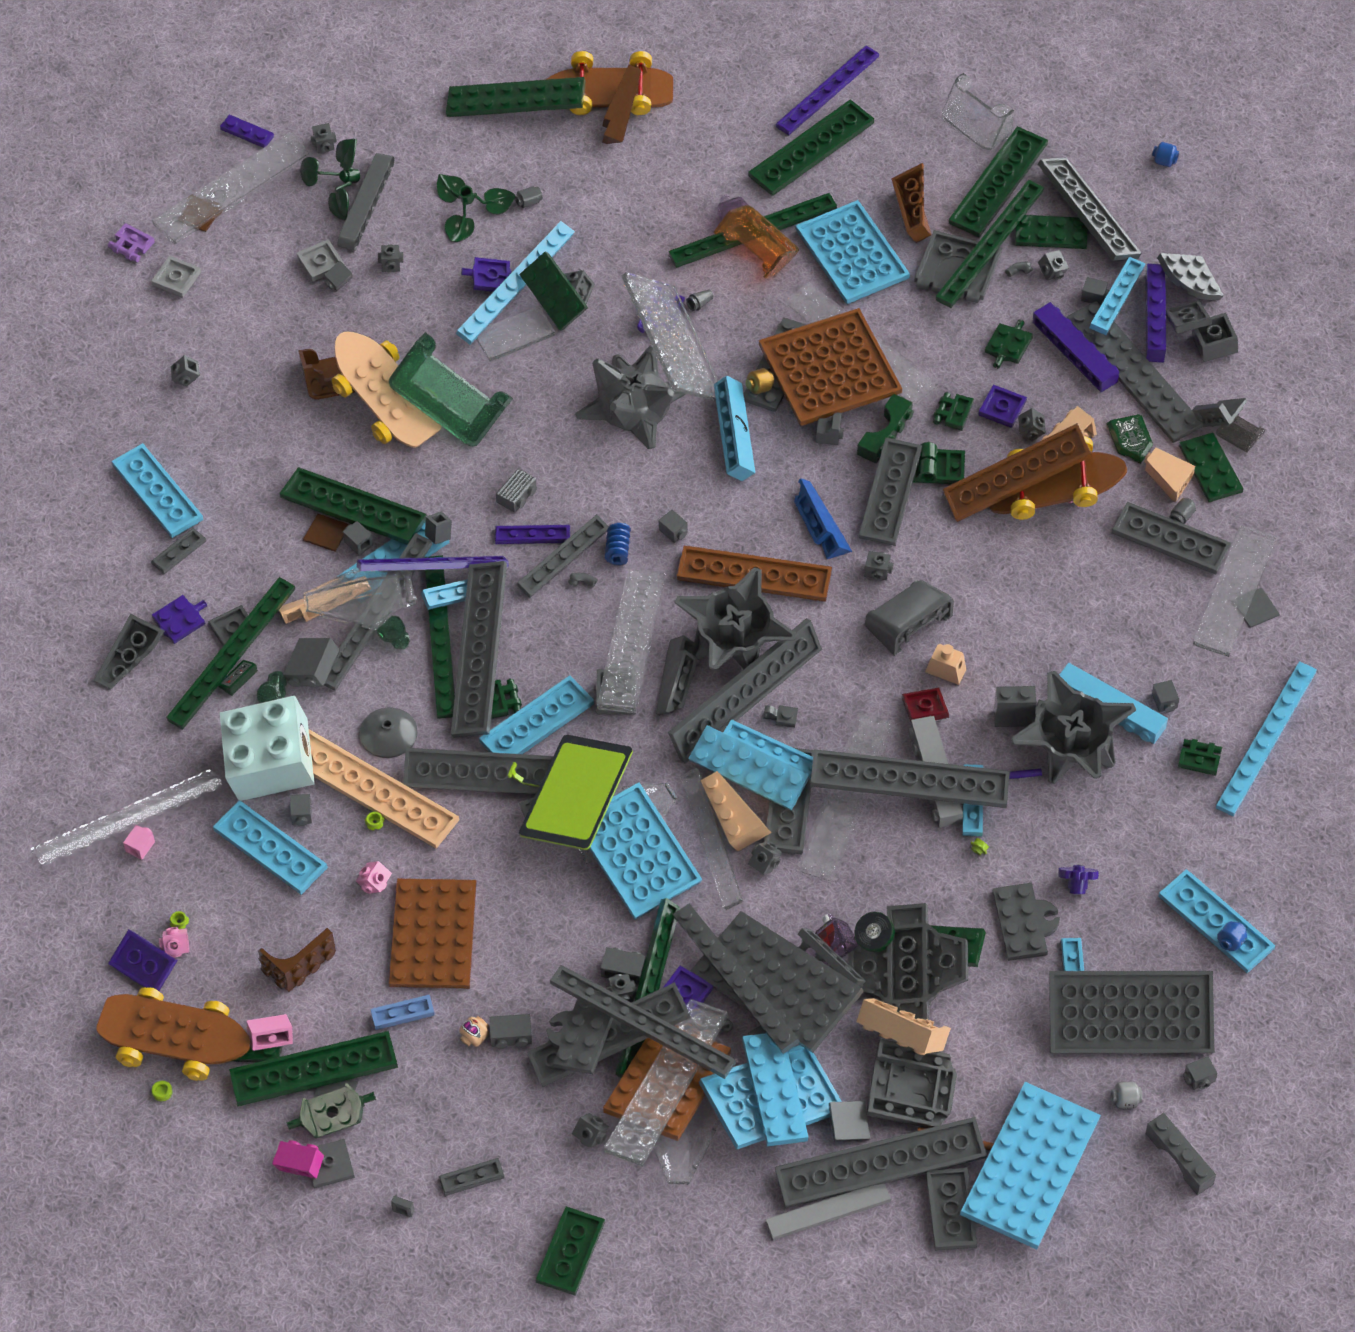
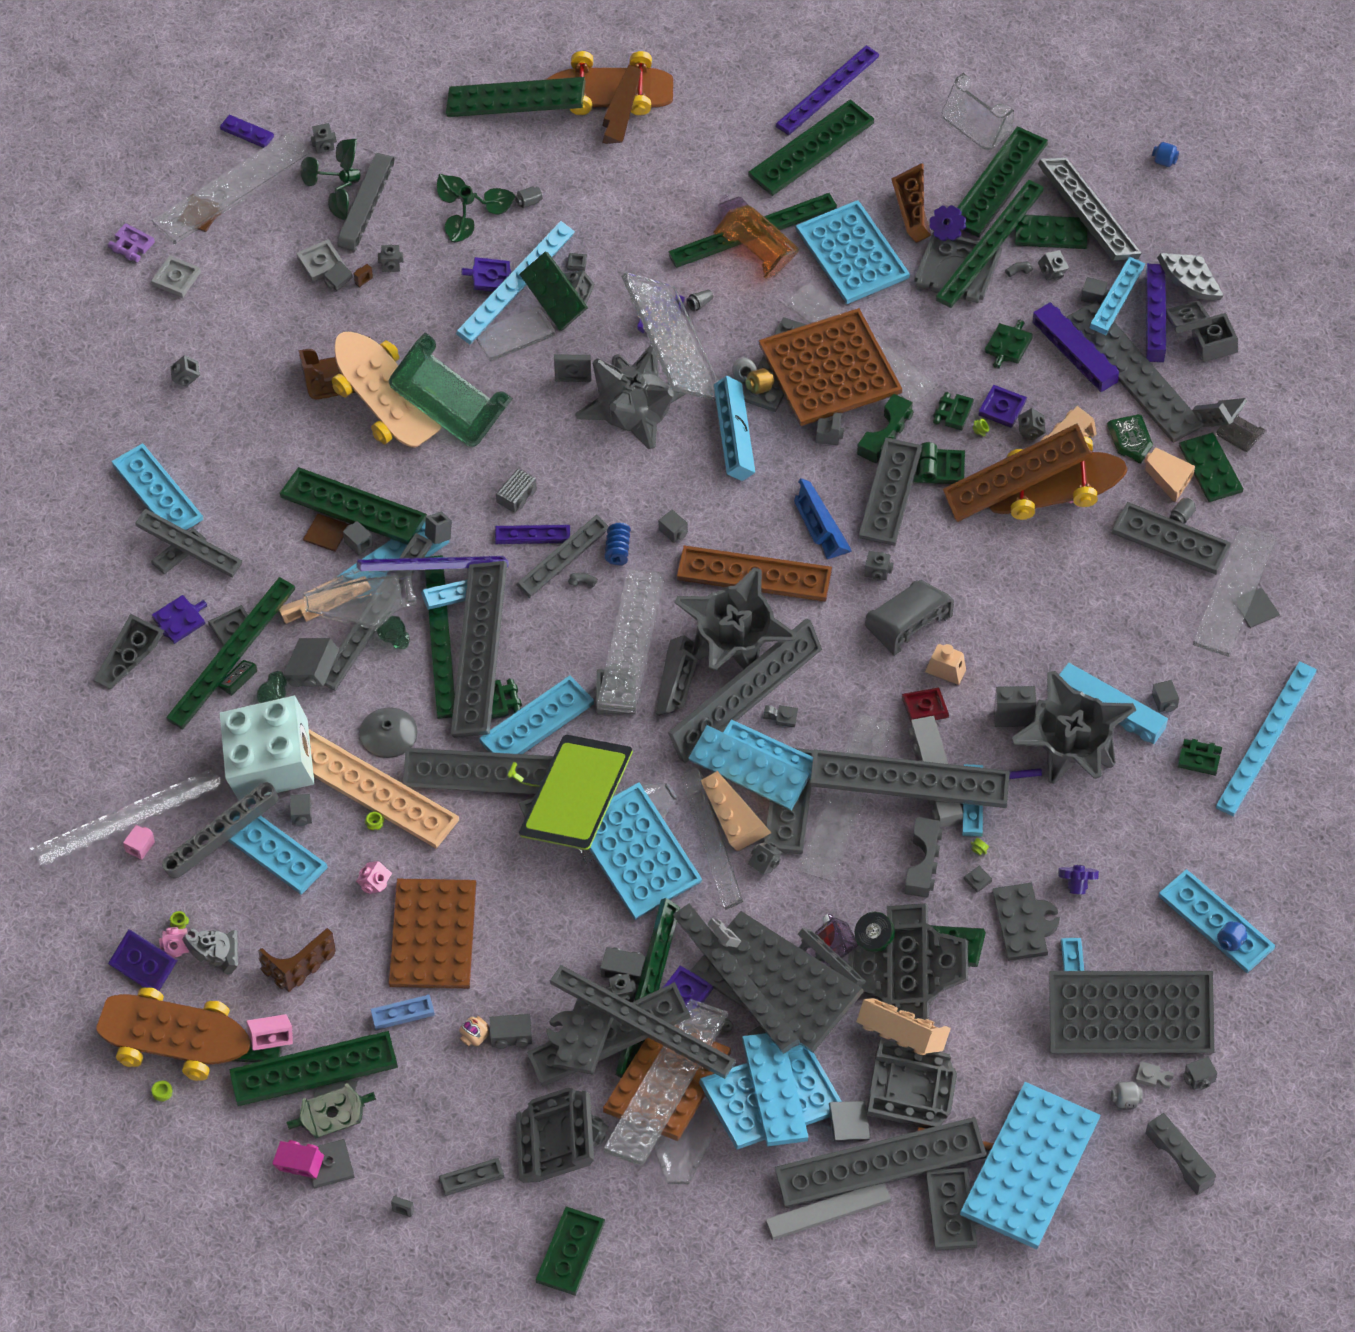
(188, 543): none -> dark grey plate
(214, 947): none -> dark grey piece
(216, 839): none -> dark grey beam
(363, 275): none -> reddish brown plate
(554, 1135): none -> dark grey wedge
(572, 368): none -> dark grey plate
(577, 262): none -> dark grey tile
(725, 935): none -> light grey plate
(742, 368): none -> light grey head
(919, 877): none -> dark grey arch
(942, 217): none -> dark purple plant
(978, 879): none -> dark grey plate
(980, 427): none -> lime plate
(1150, 1075): none -> light grey plate

